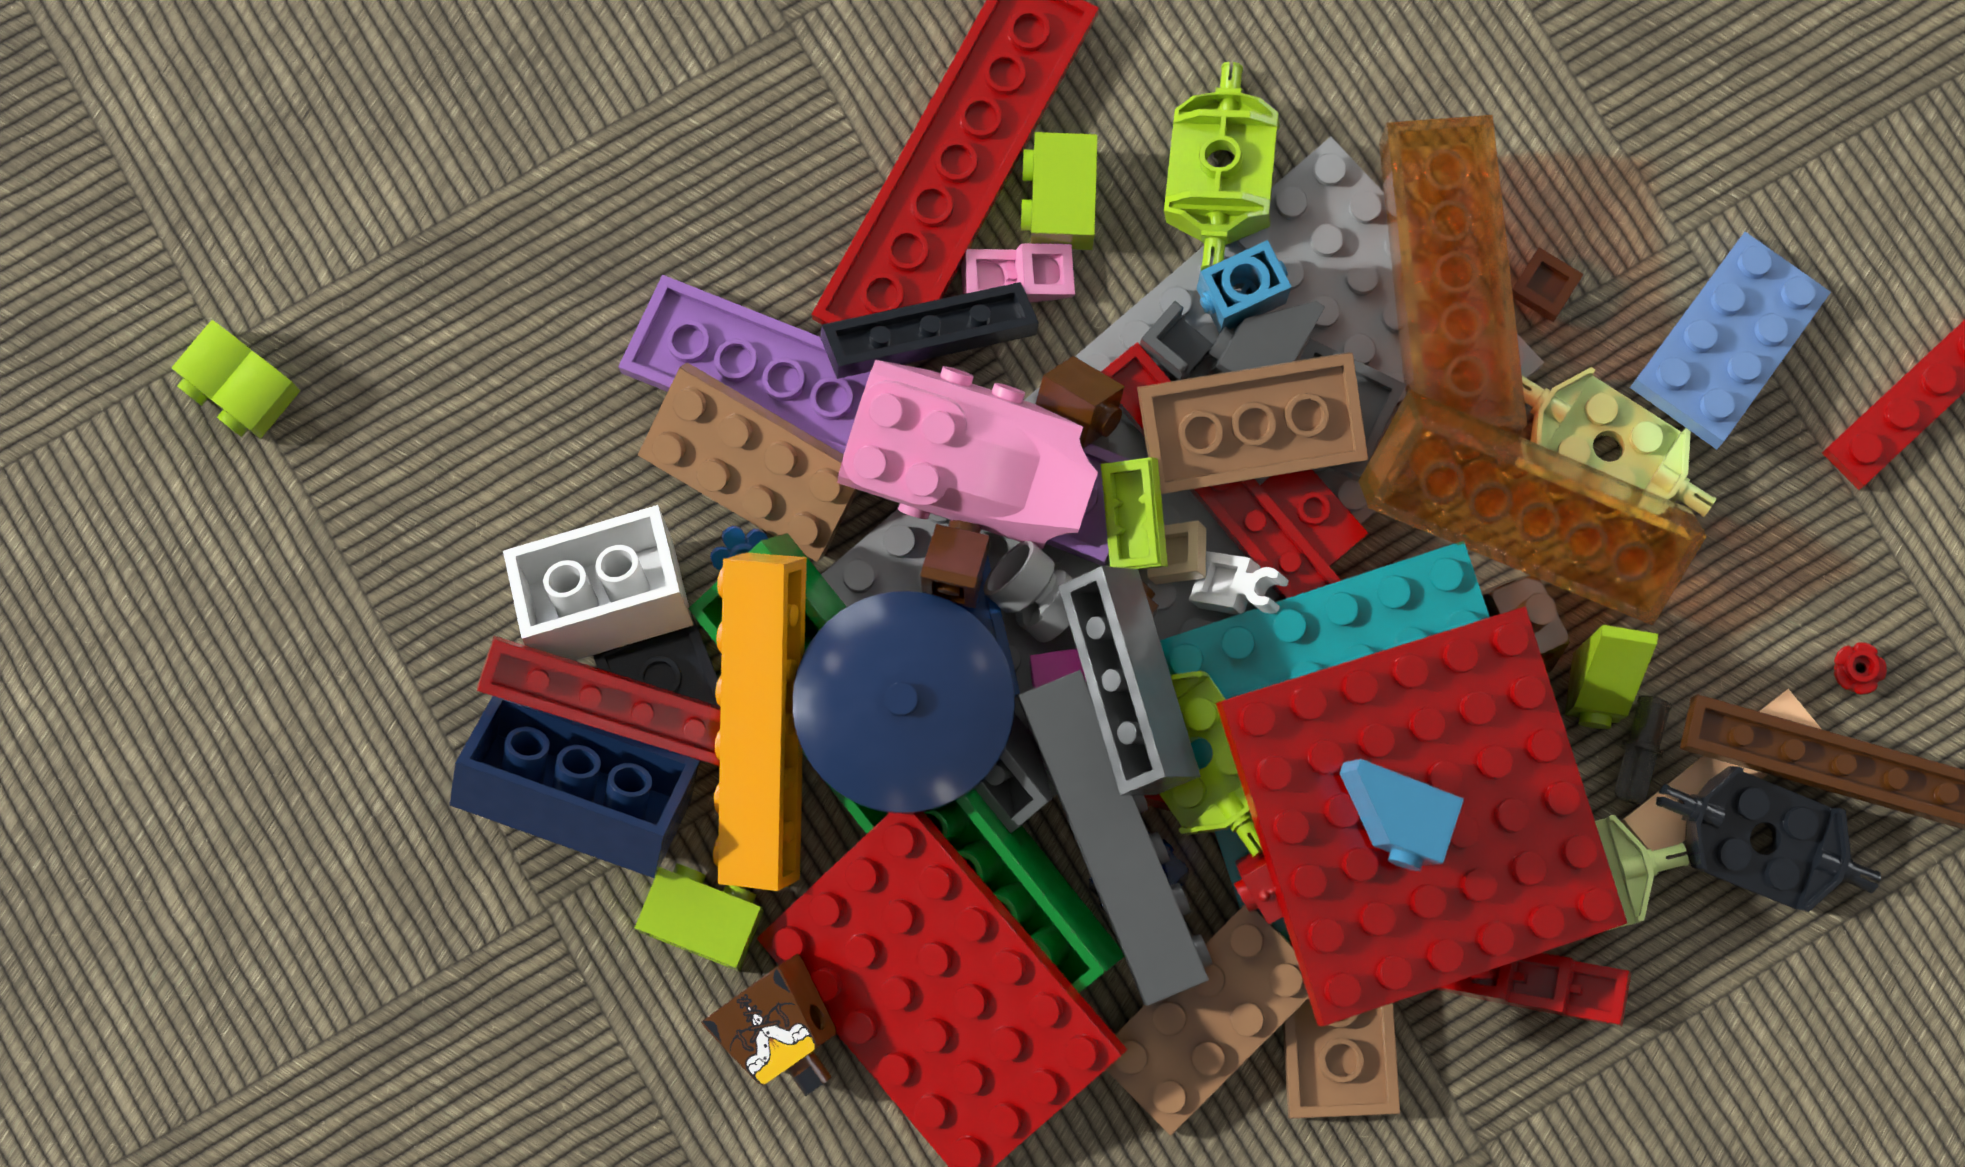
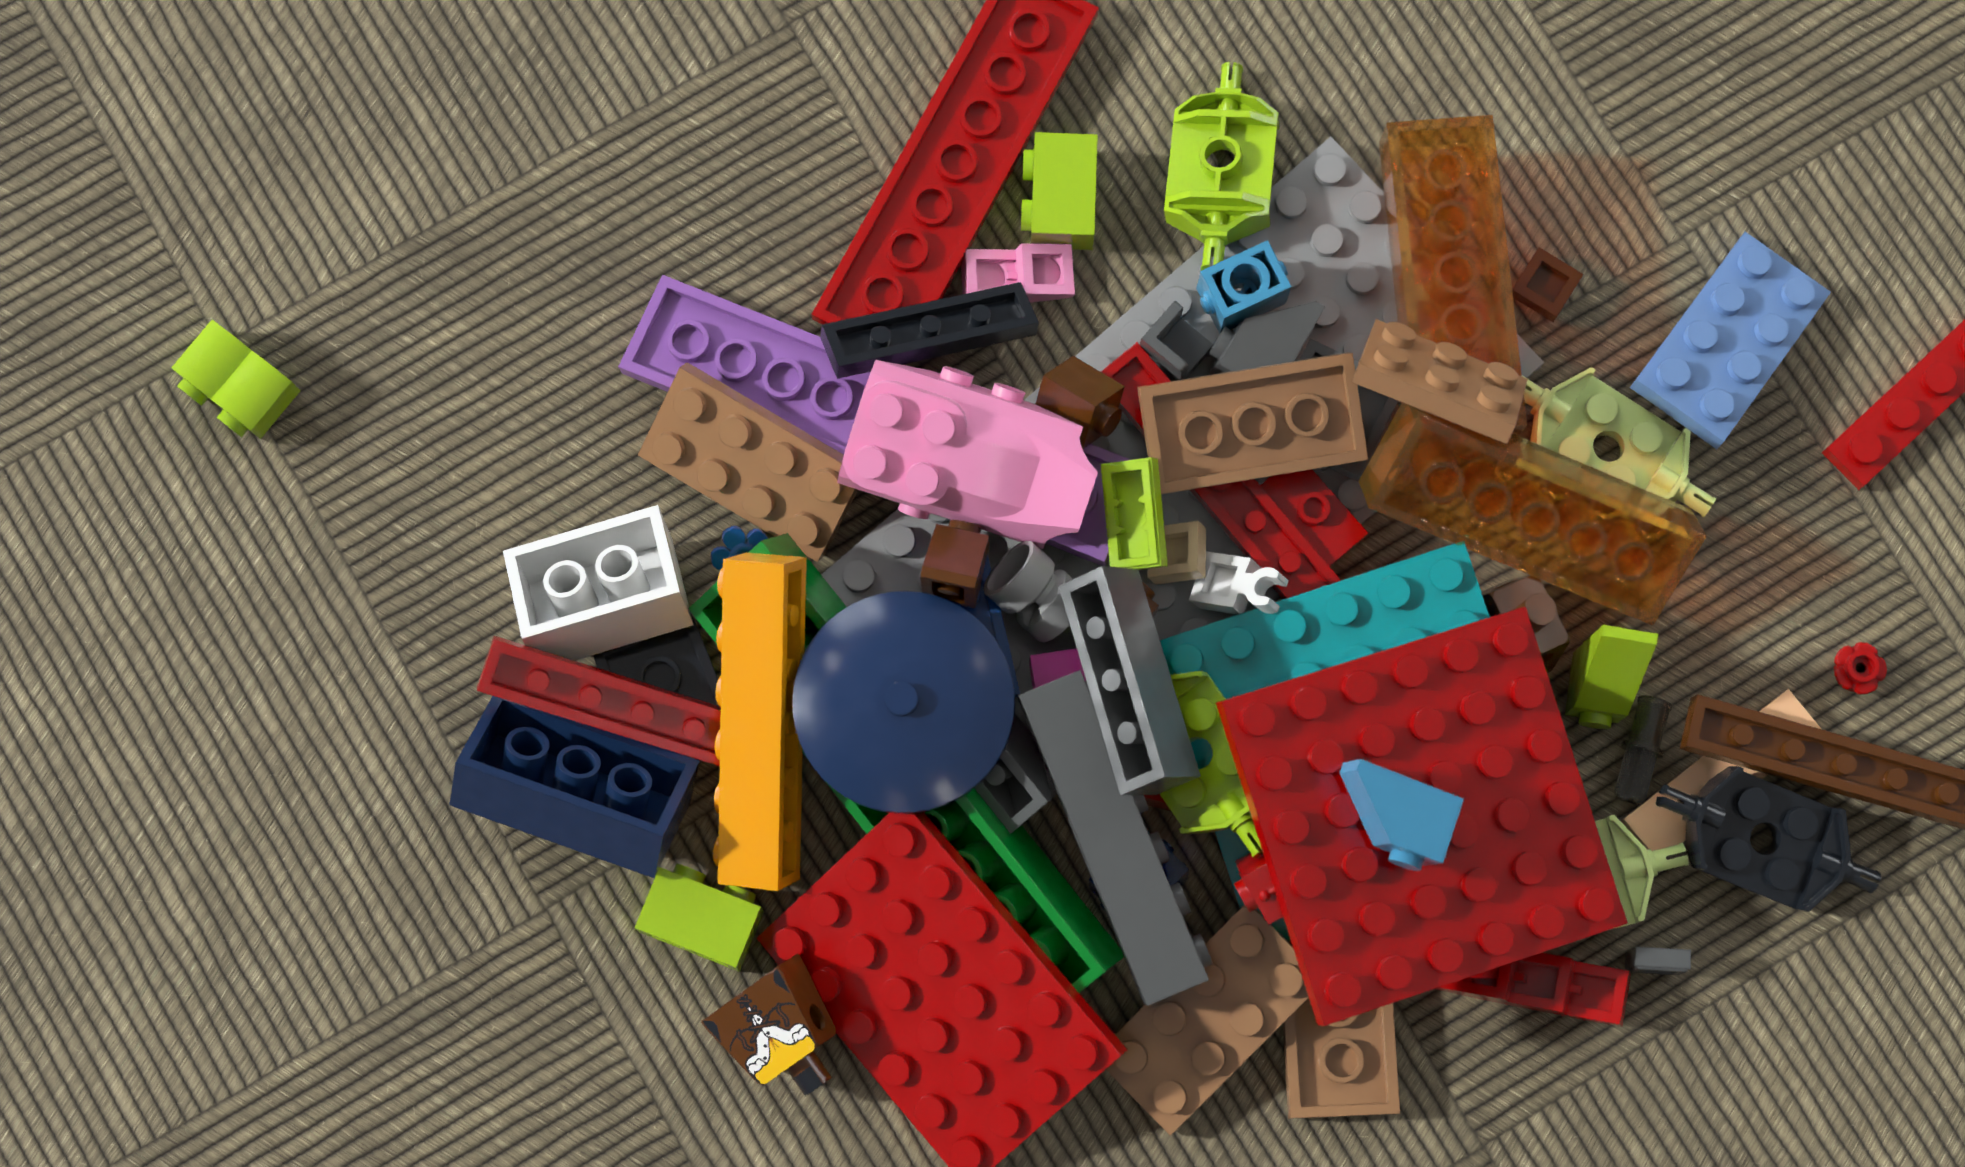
(1441, 380): none -> medium nougat plate
(1657, 960): none -> dark grey tile

